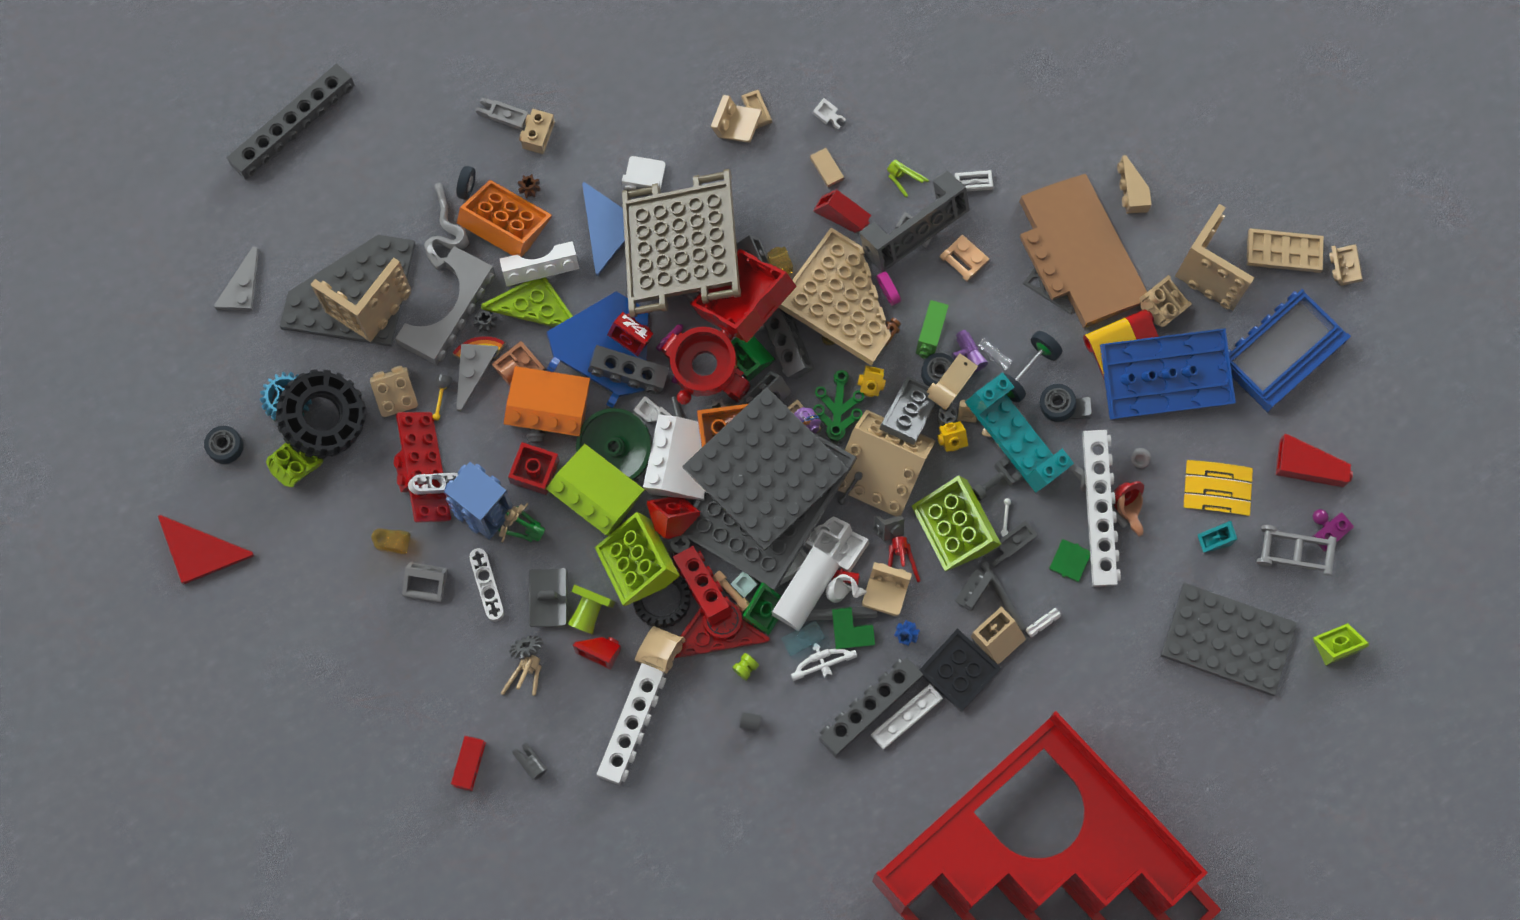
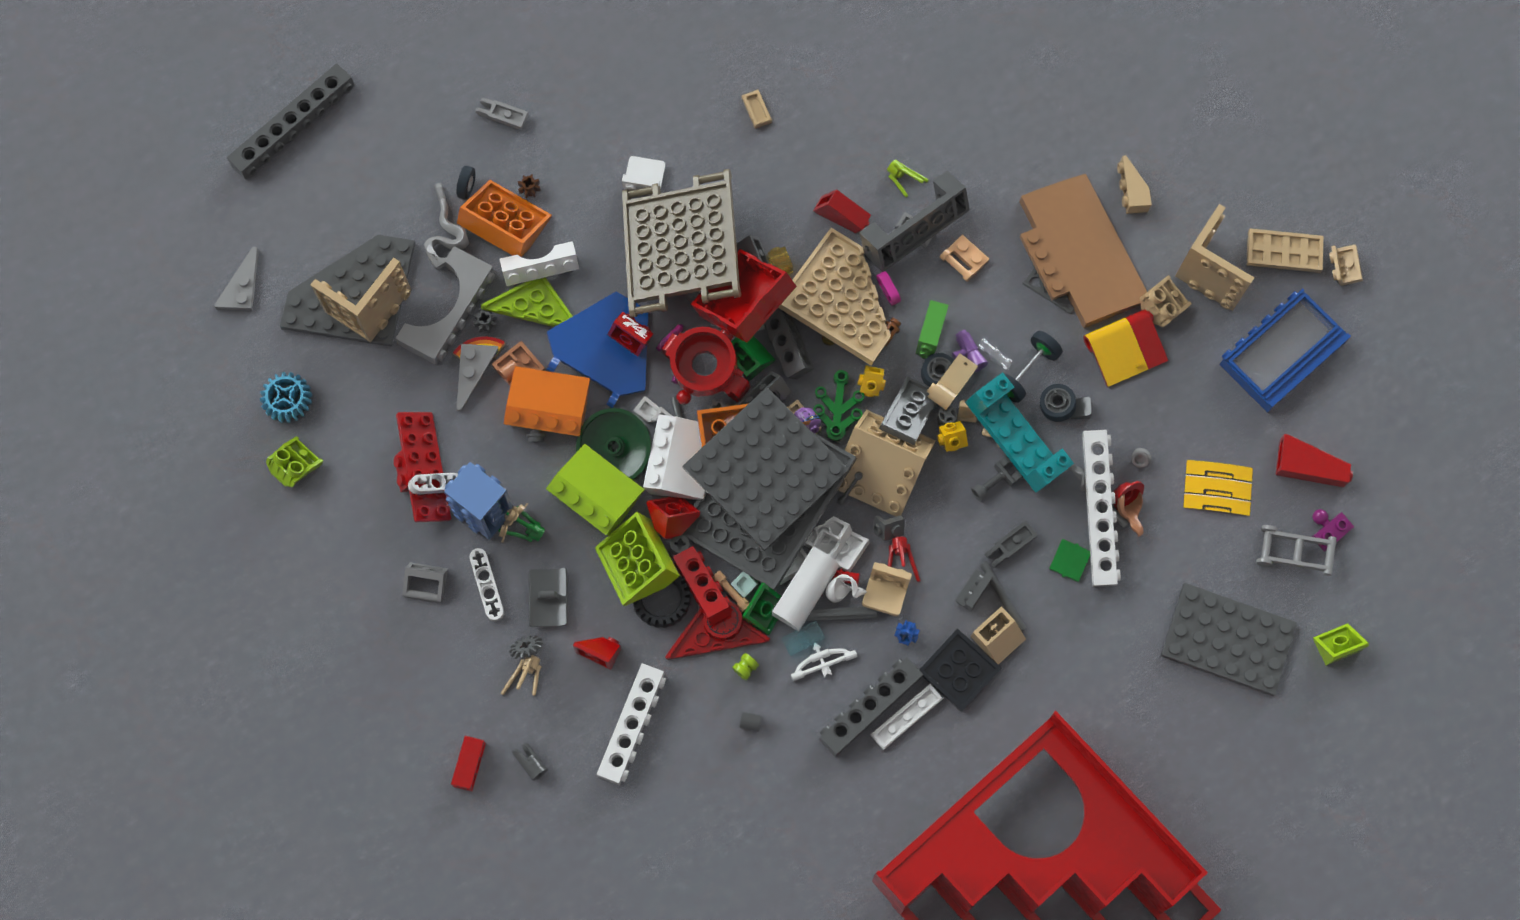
(198, 552): red tile -> none
(216, 438): wheel -> none
(328, 386): black tyre -> none
(393, 391): tan bracket -> none
(394, 540): clear yellow piece -> none
(443, 383): hinge -> none
(533, 468): red brick -> none
(537, 131): tan brick -> none
(588, 609): lime plant -> none
(605, 227): medium blue tile -> none
(638, 367): dark grey brick -> none
(659, 649): tan slope -> none
(735, 121): tan bracket -> none
(826, 167): tan tile -> none
(827, 112): white plate -> none
(847, 634): green tile -> none
(956, 524): lime slope -> none
(982, 182): white tile -> none
(1007, 502): white hinge -> none
(1043, 622): white axle -> none
(1167, 373): blue piece -> none
(1218, 537): teal slope -> none

